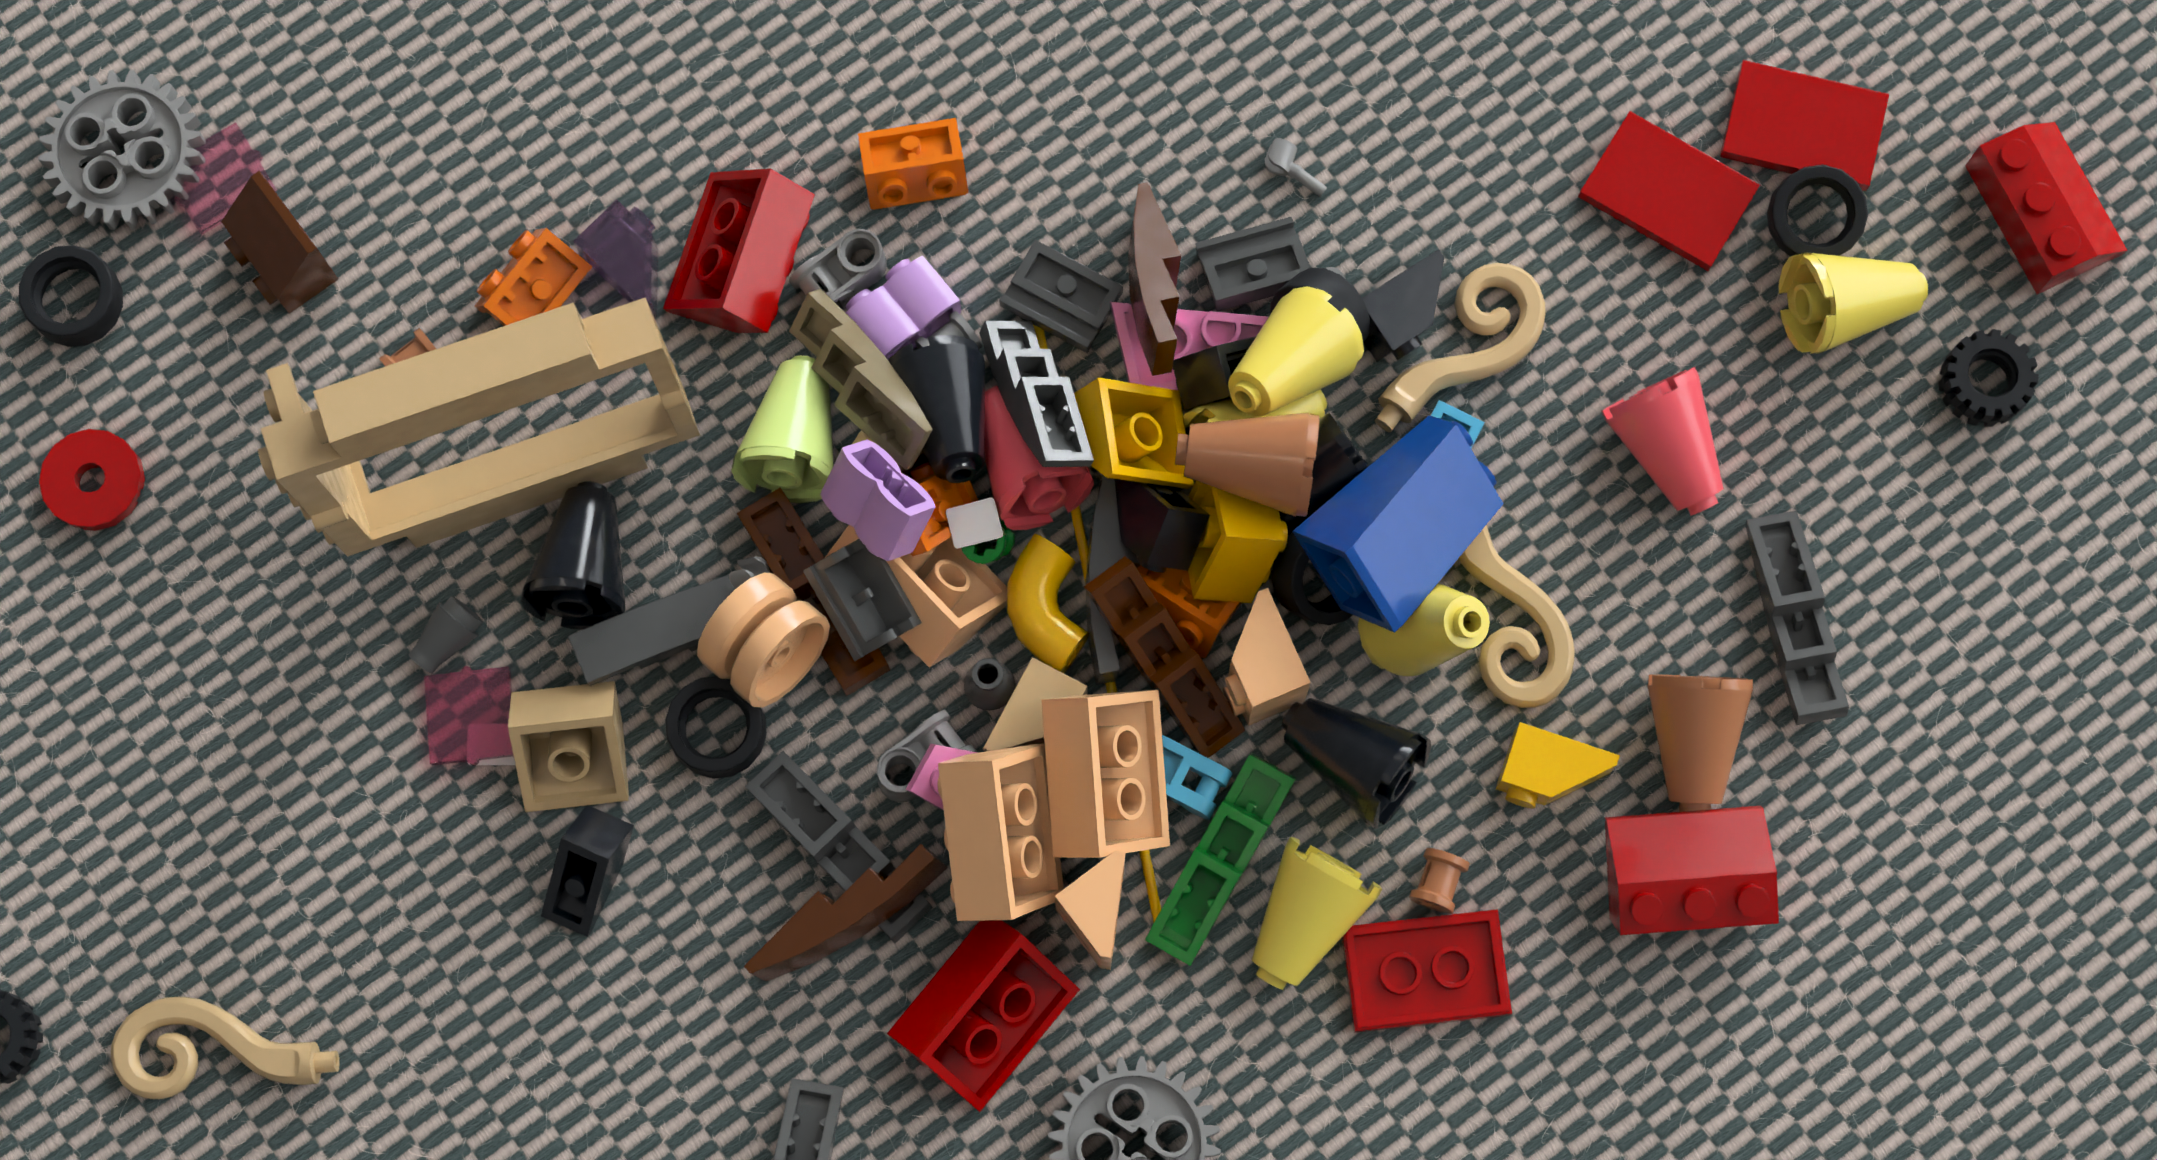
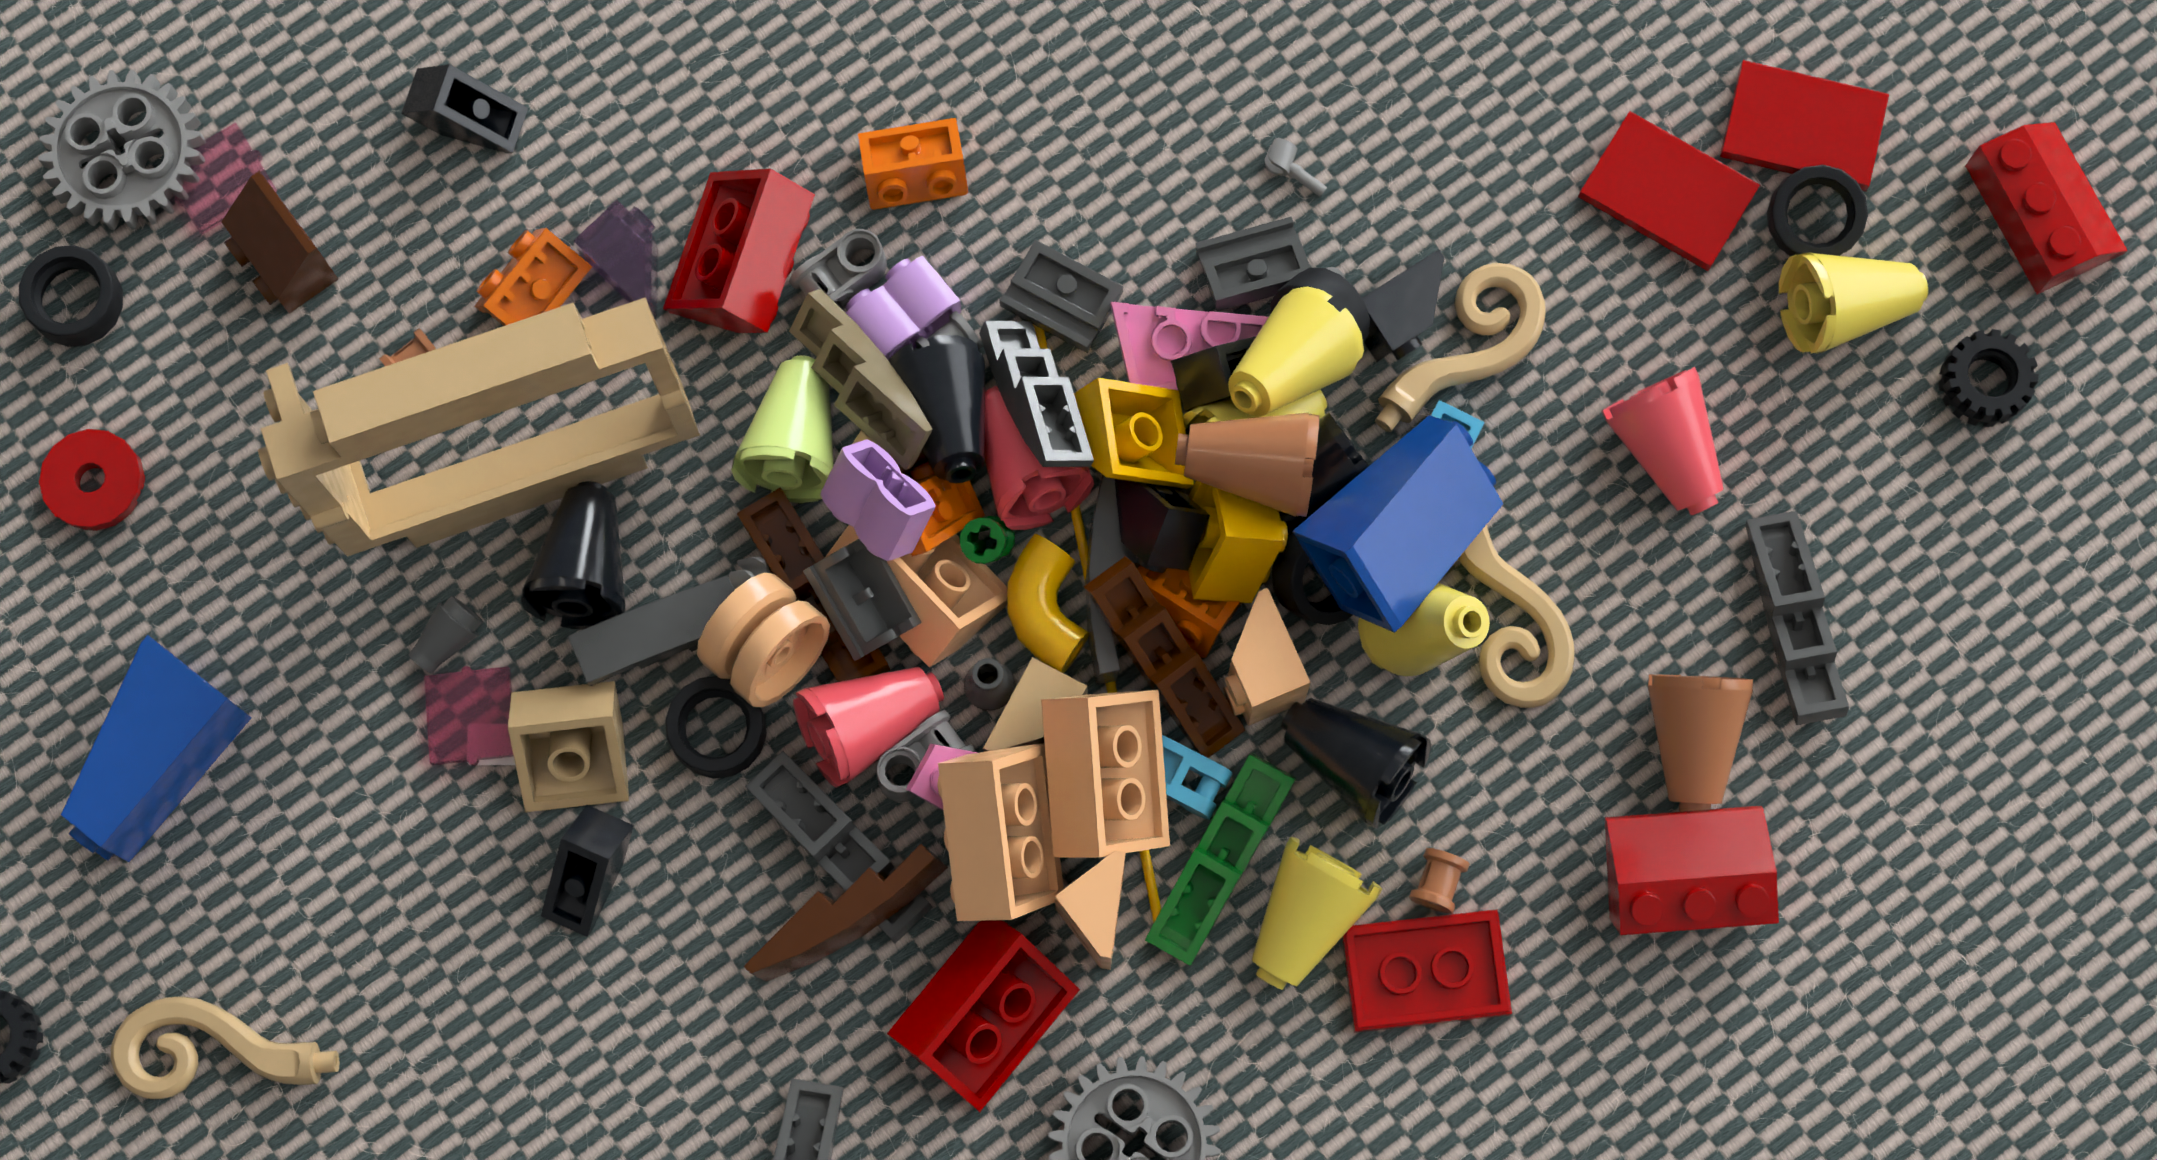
(149, 752): none -> blue slope
(464, 108): none -> black slope
(863, 718): none -> coral cone
(974, 523): white sticker -> none
(1153, 281): slope -> none
(1549, 766): yellow slope -> none

